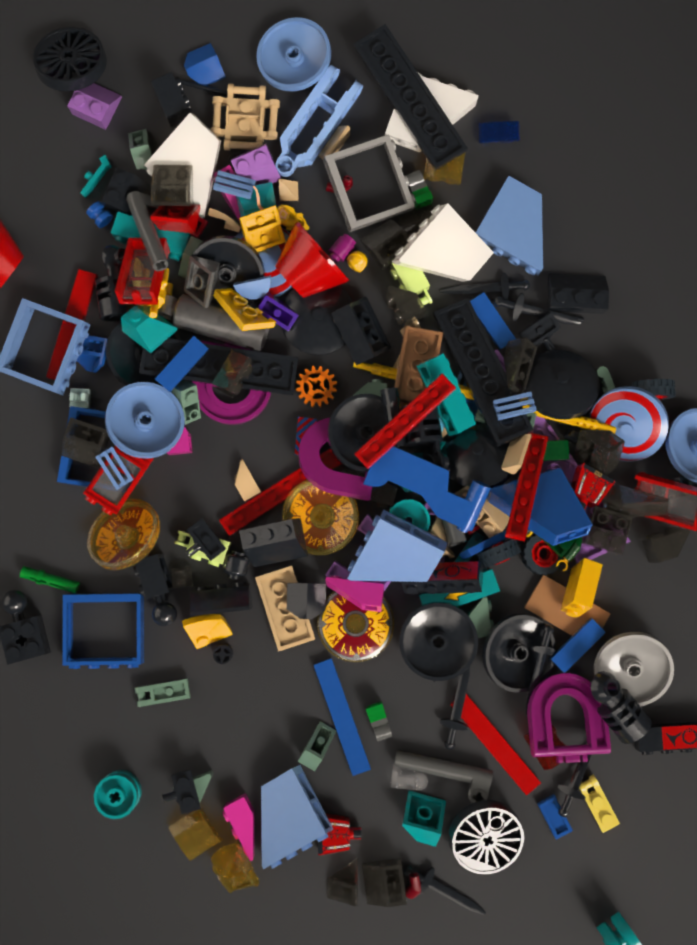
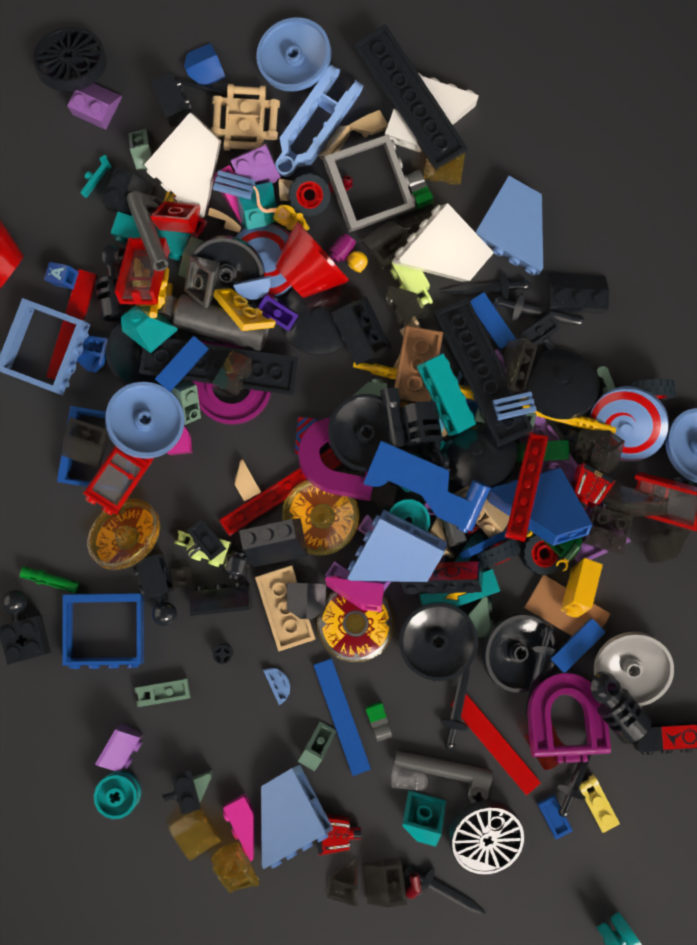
(61, 275): none -> blue brick
(80, 398): light aqua tile -> none
(99, 214): blue wheel -> none
(105, 454): medium blue tile -> none
(120, 748): none -> medium lavender slope
(172, 185): clear smoke slope -> none
(206, 629): yellow plate -> none
(262, 228): yellow slope -> none
(279, 683): none -> medium blue tile
(305, 206): none -> black wheel
(309, 397): orange gear -> none
(370, 124): none -> tan slope
(405, 421): red tile -> none
(499, 132): clear blue slope -> none
(515, 454): tan slope -> none

